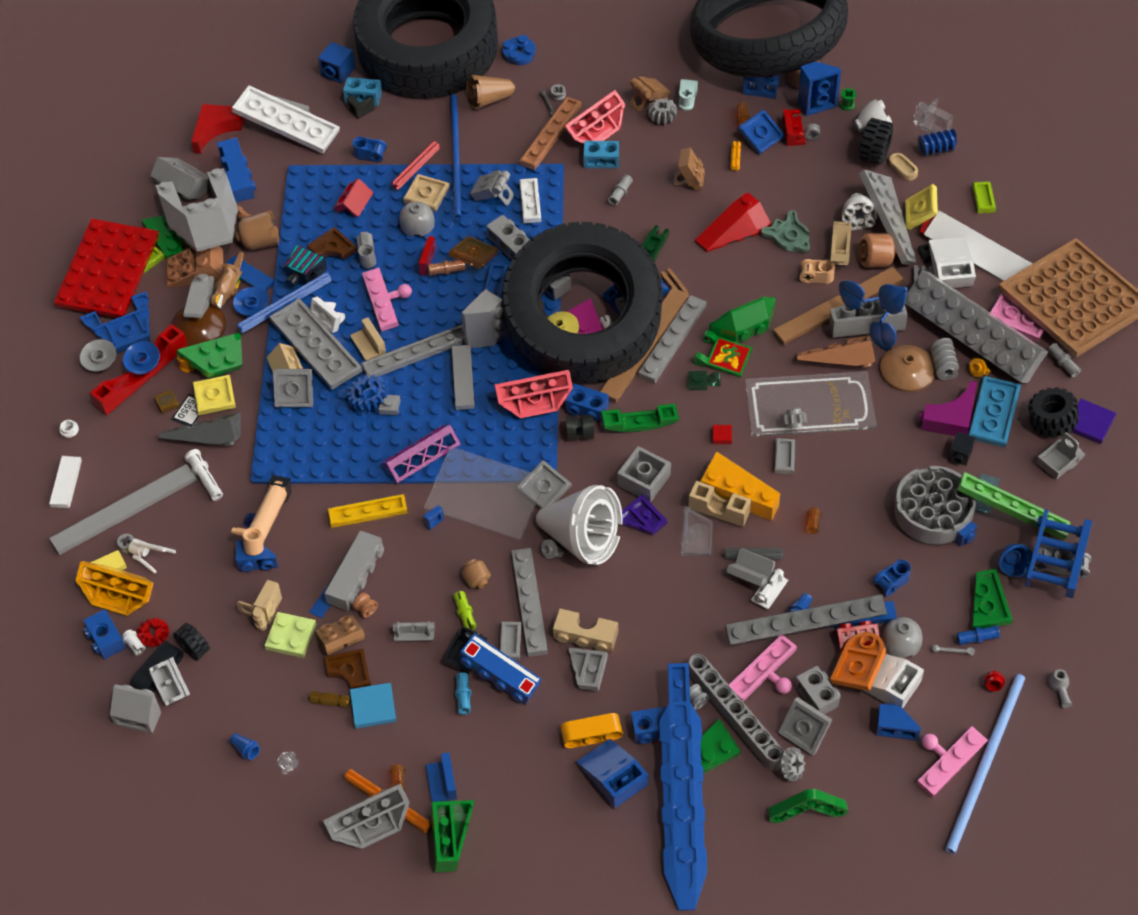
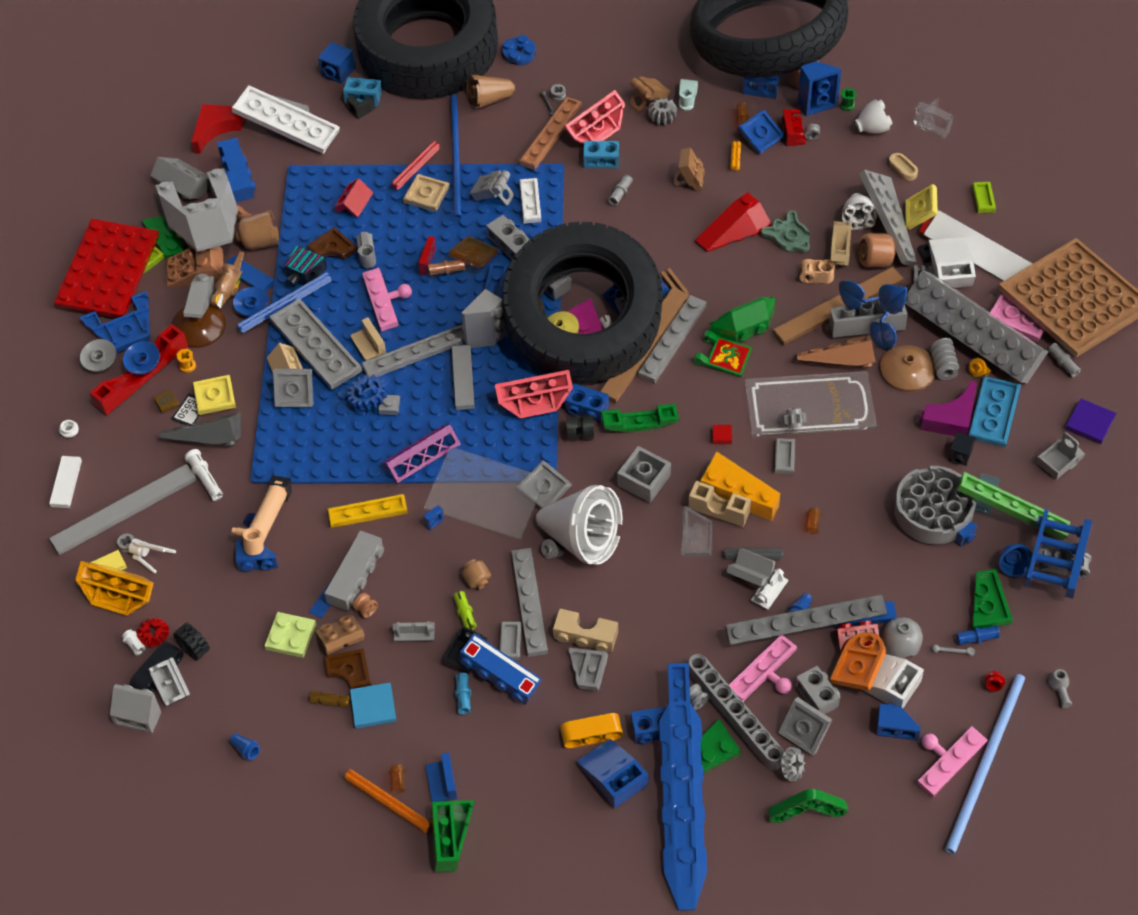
(102, 624): blue brick -> none
(215, 356): green wing -> none
(265, 605): tan piece -> none
(287, 762): clear plate -> none
(326, 314): white tile -> none
(367, 149): blue piece -> none
(370, 818): light grey wedge -> none
(416, 219): light grey cylinder -> none
(643, 516): dark purple wing -> none
(654, 242): dark green hinge -> none
(701, 380): clear green plate -> none
(875, 141): black tyre -> none
(891, 579): blue piece -> none
(937, 141): blue piece -> none
(1053, 401): black tyre -> none

